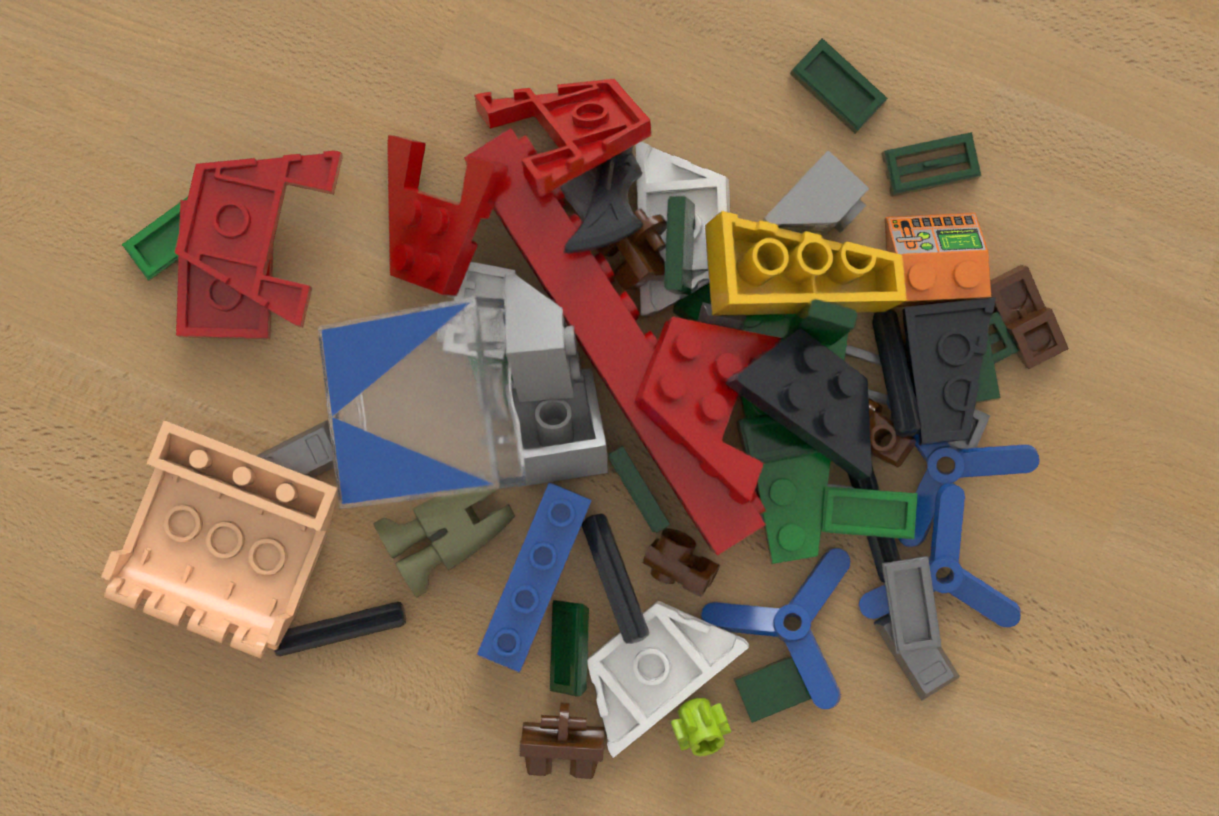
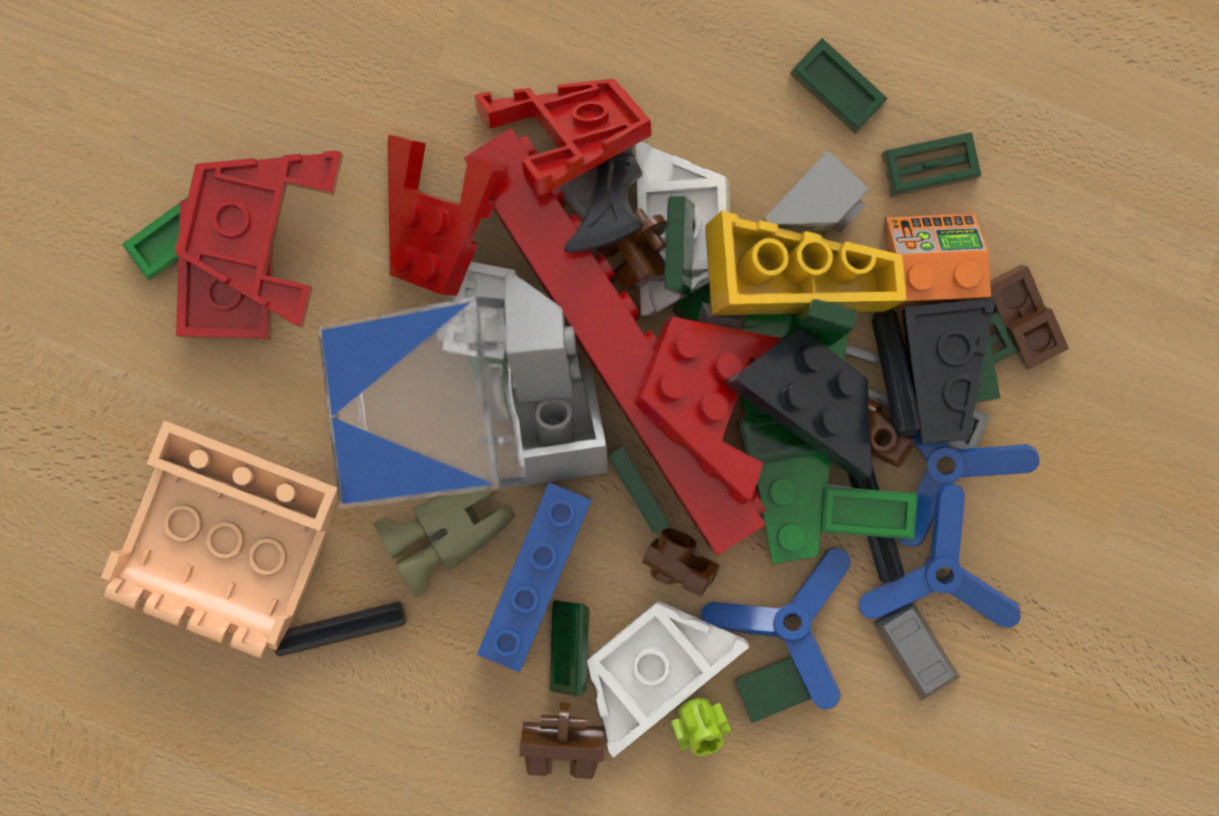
(304, 453): flat silver tile -> none
(615, 579): black axle -> none
(911, 605): flat silver tile -> none

